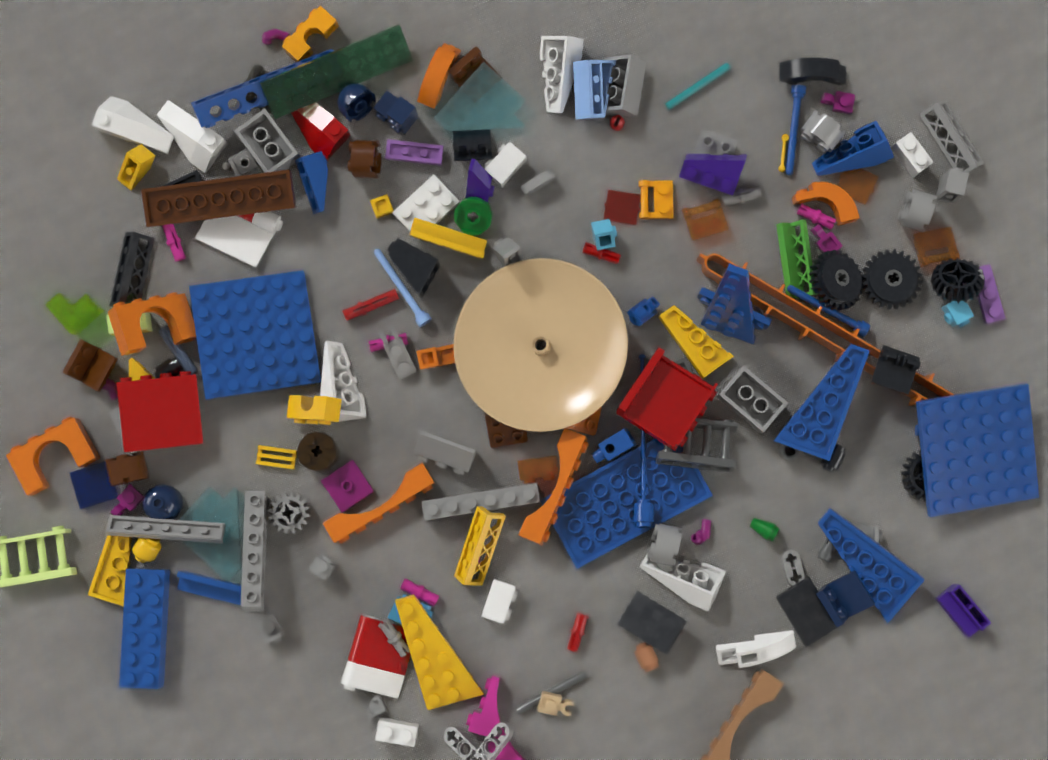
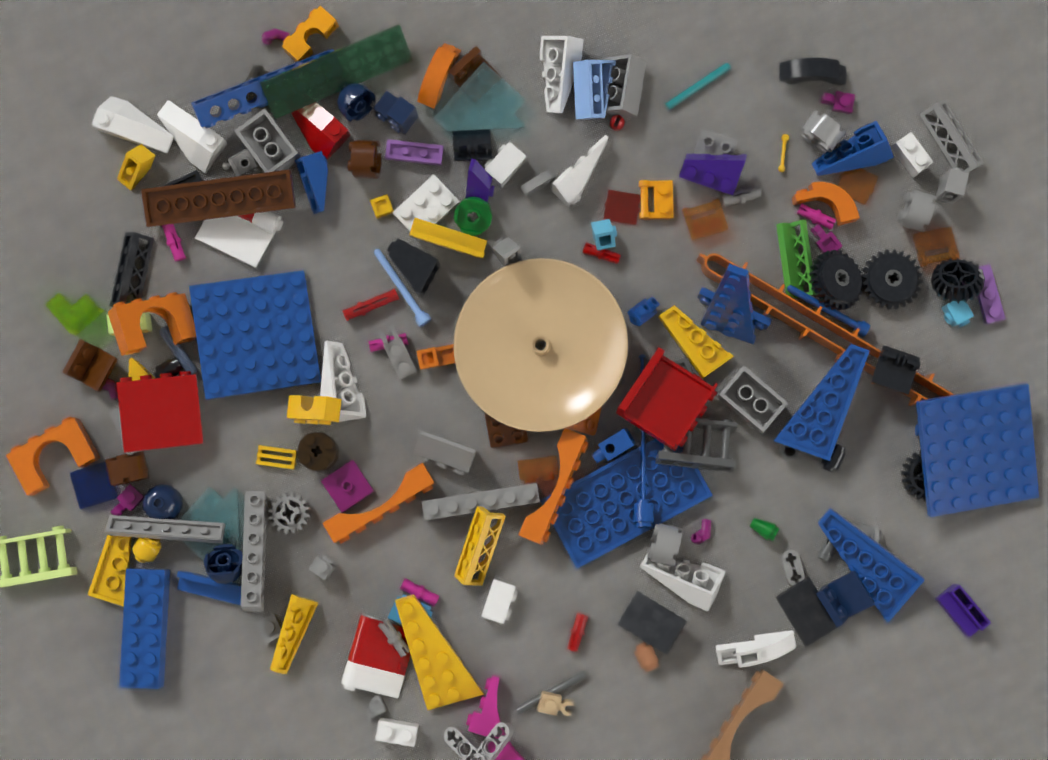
(224, 564): none -> dark blue cylinder
(293, 629): none -> yellow wing
(573, 180): none -> white wedge
(798, 93): blue piece -> none

